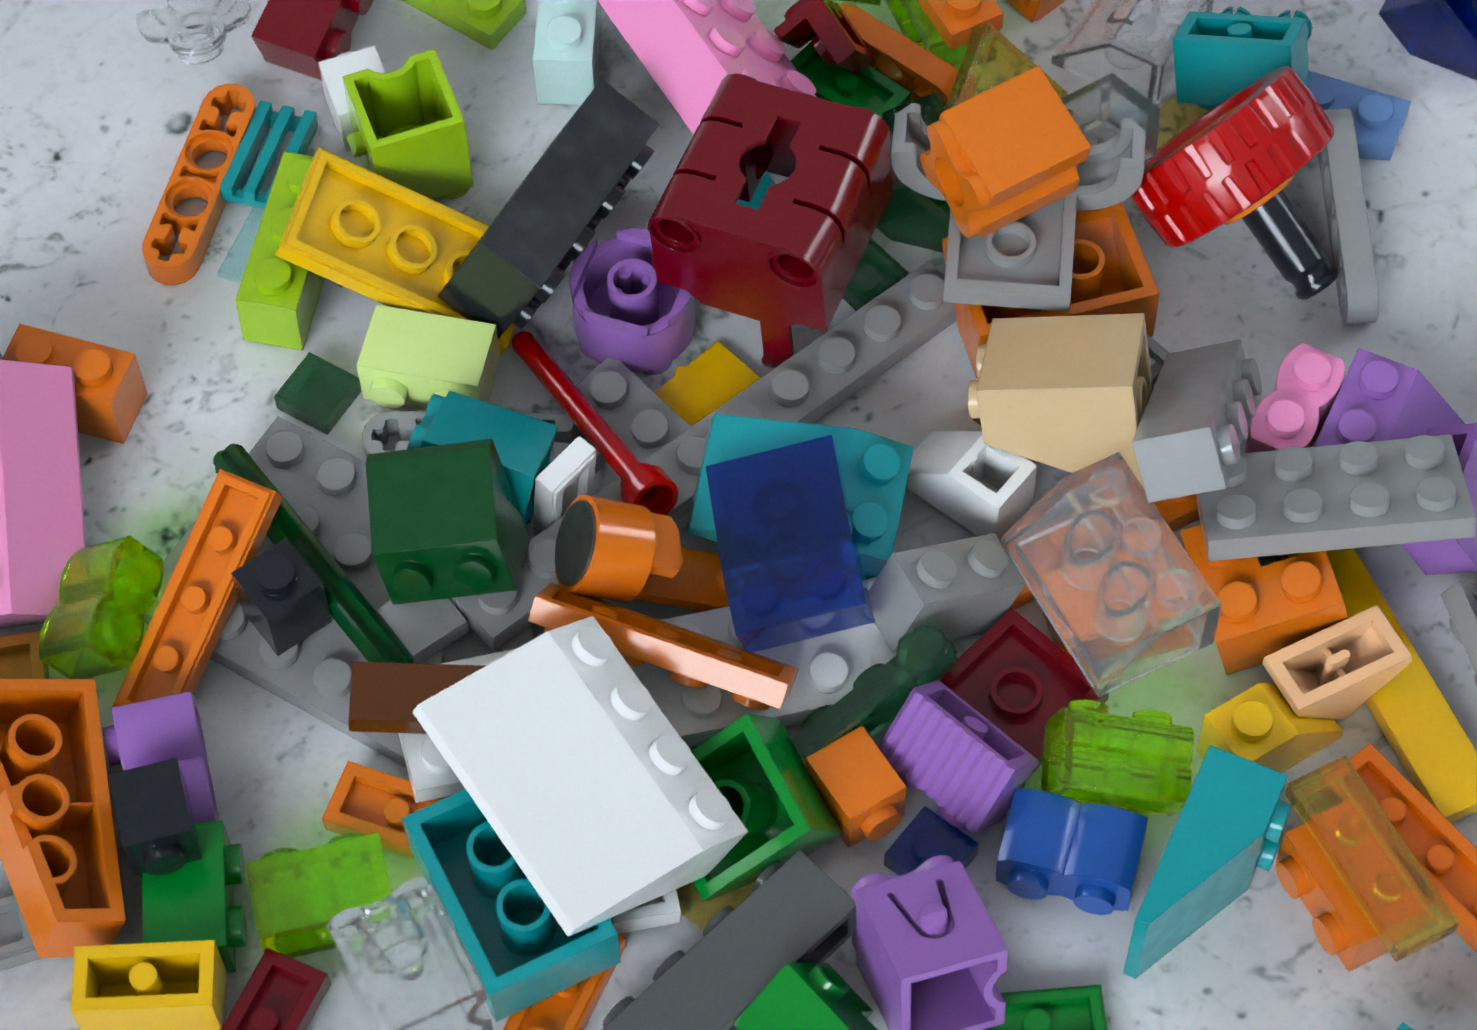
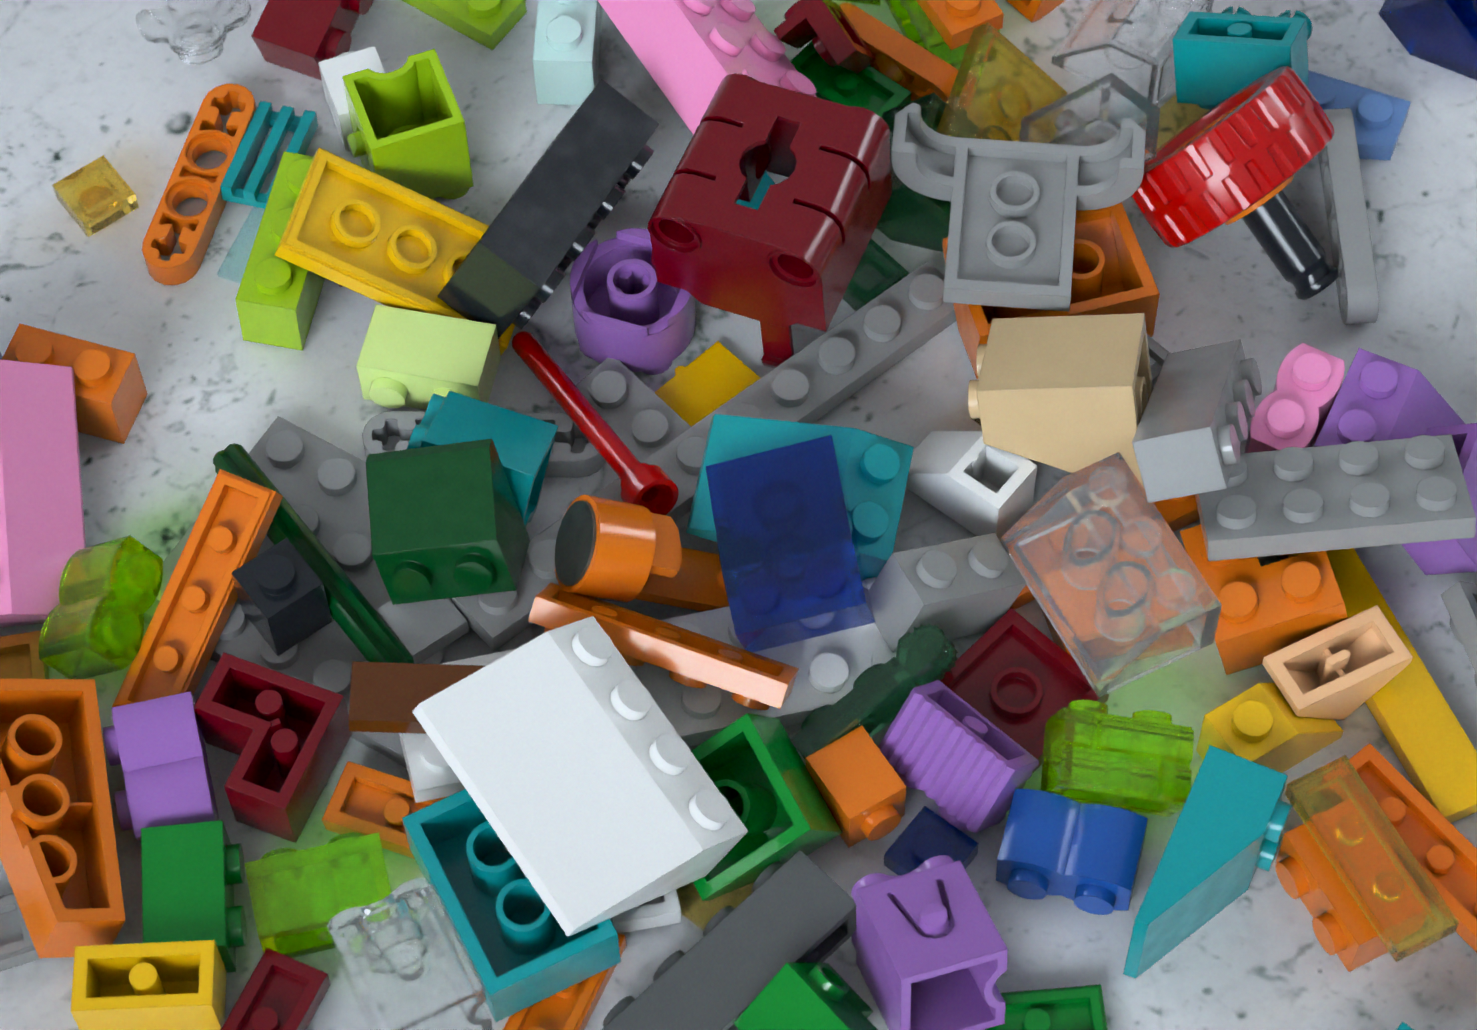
(95, 196): none -> clear yellow plate
(155, 818): black brick -> none
(285, 741): none -> dark red brick
(318, 393): clear green tile -> none
(562, 482): white tile -> none
(1004, 153): orange piece -> none

